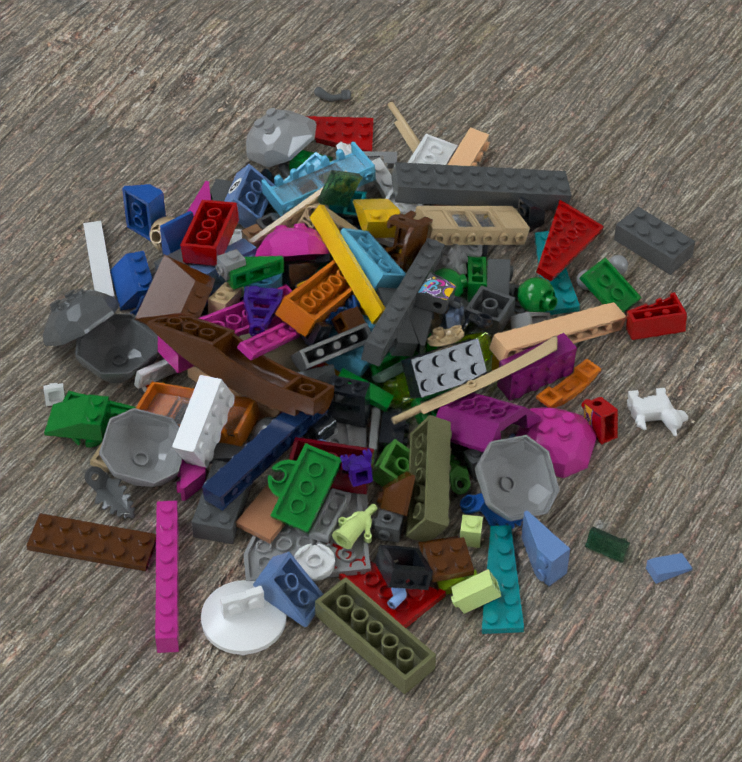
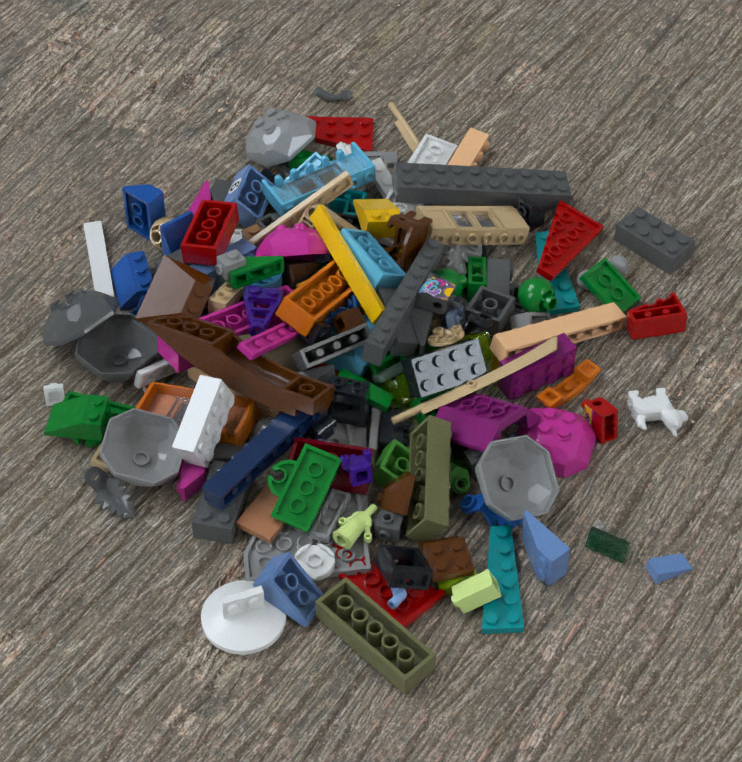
(92, 542): reddish brown plate -> none
(167, 577): dark pink brick -> none
(339, 188): clear green plate -> none
(471, 530): yellowish green brick -> none

